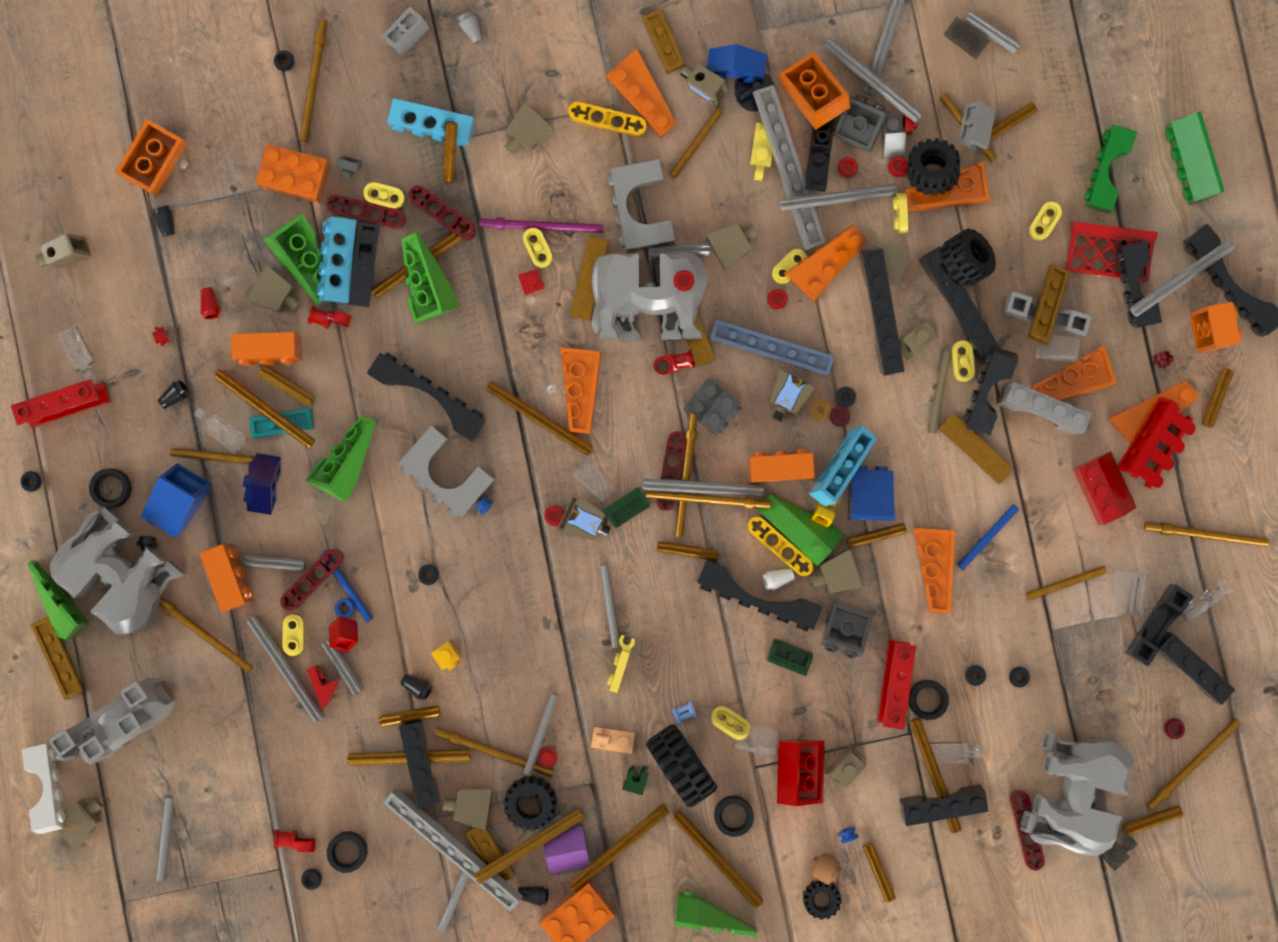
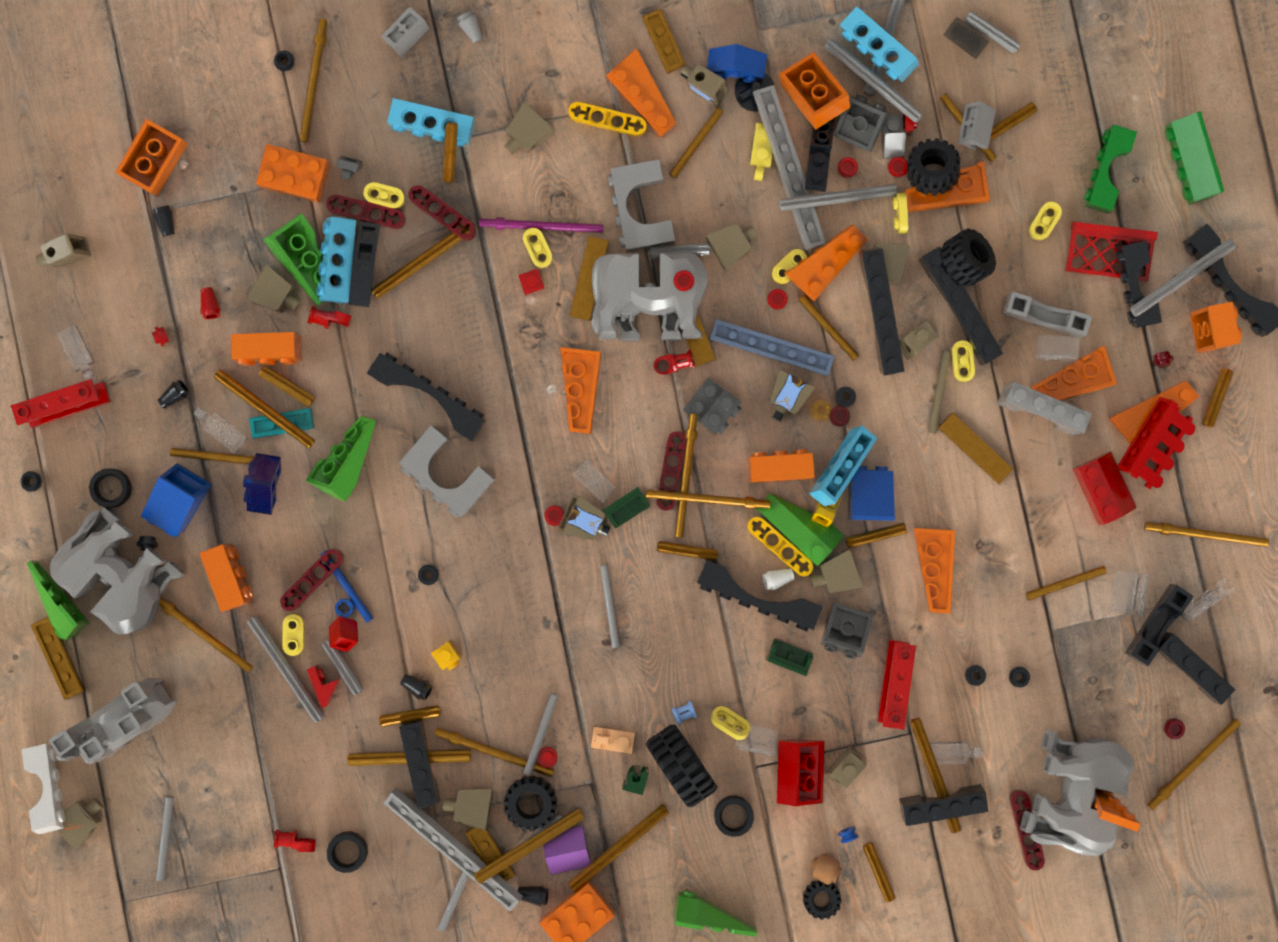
(274, 562): light grey axle -> none
(305, 879): black plate -> none
(429, 288): bright green wedge -> none
(484, 505): blue bush -> none
(539, 418): pearl gold axle -> none
(620, 661): light yellow plate -> none
(702, 487): light grey axle -> none
(719, 861): pearl gold axle -> none
(828, 327): none -> pearl gold bar
(859, 21): none -> medium azure brick
(944, 699): black tyre -> none
(987, 537): blue bar -> none
(999, 366): black arch -> none
(1048, 304): pearl gold tile -> none
(1113, 811): none -> orange wing
(1117, 854): clear smoke plate -> none
(1152, 820): pearl gold axle -> none

